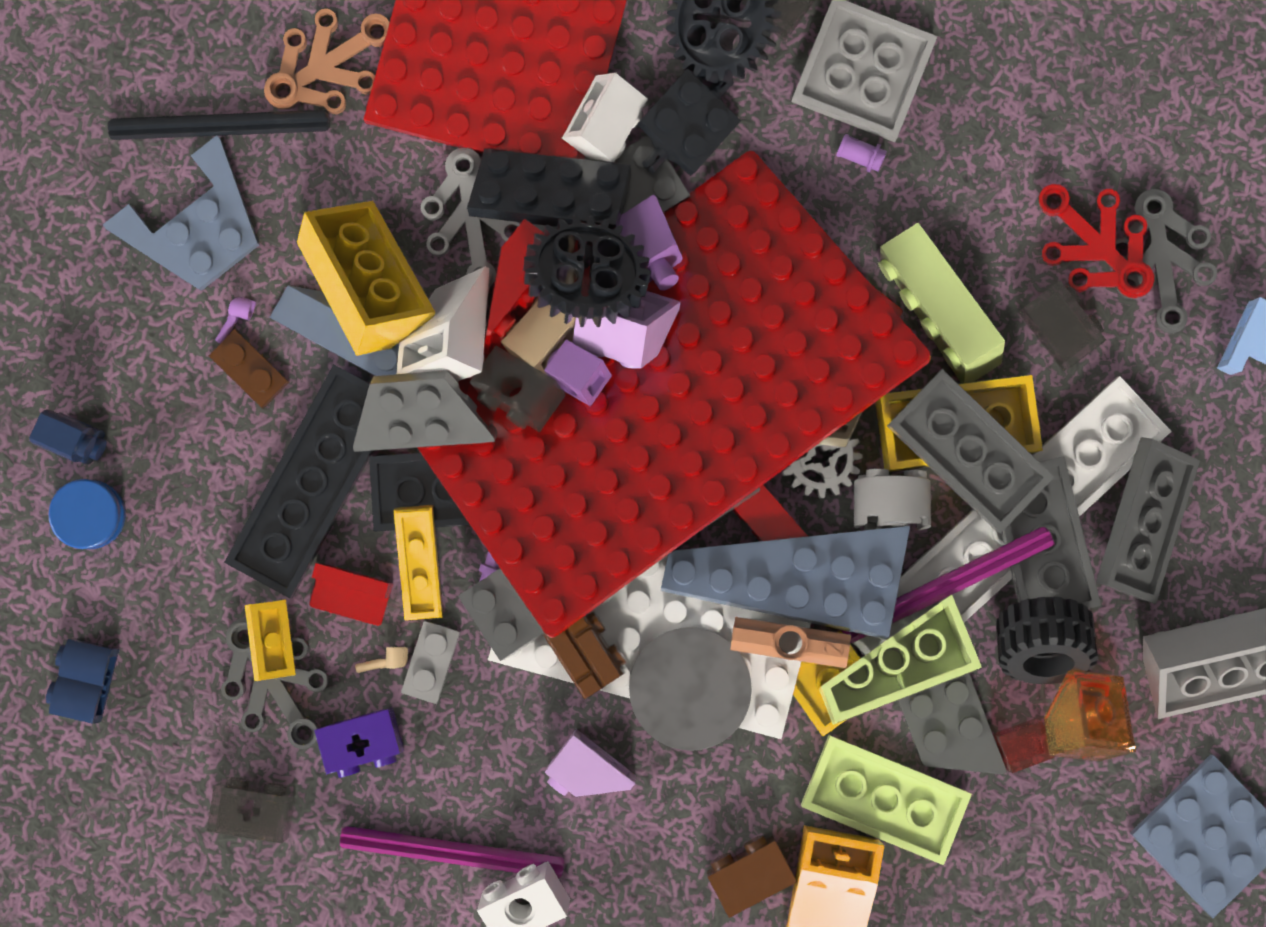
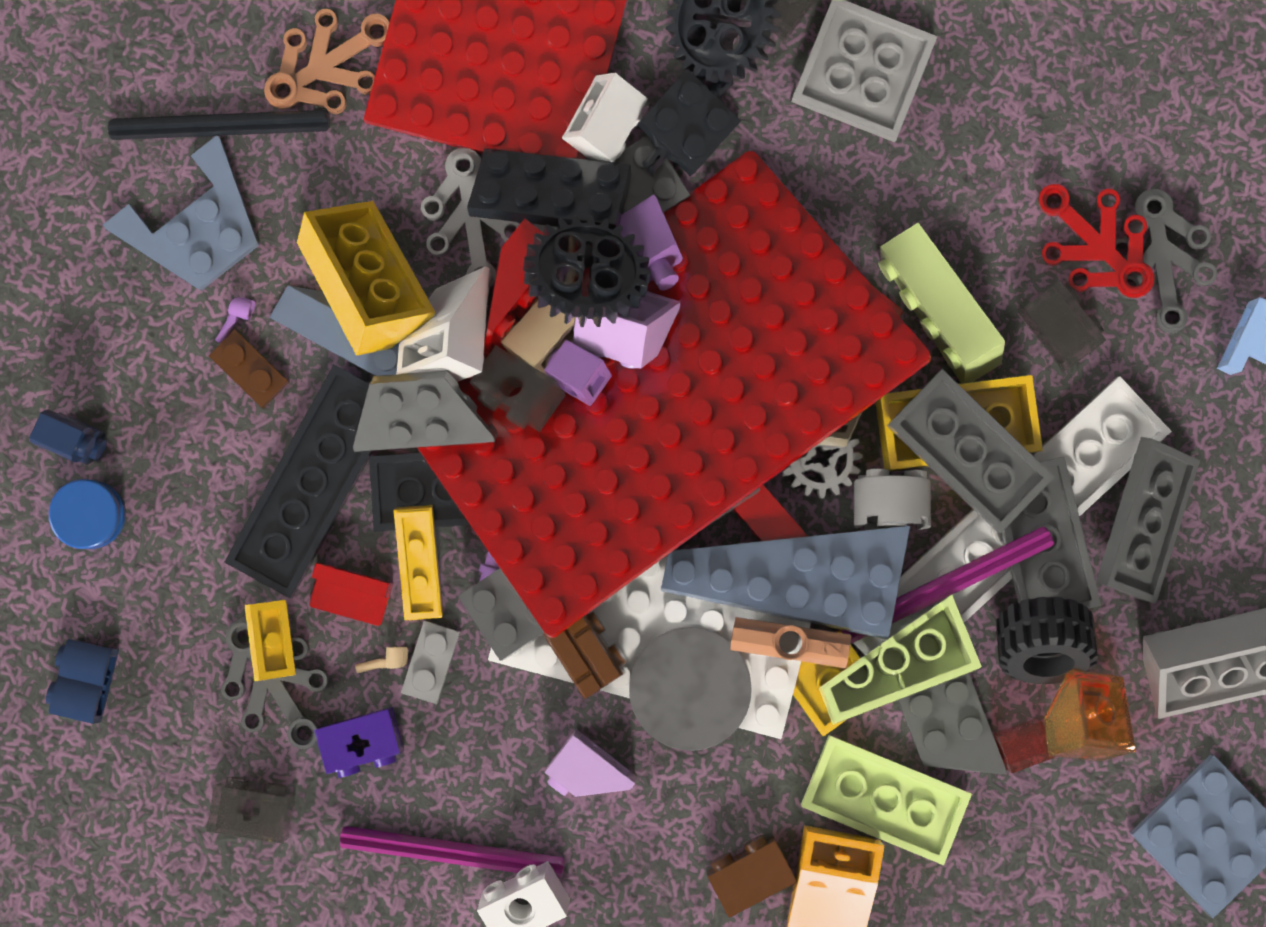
(862, 153): medium lavender pin -> none

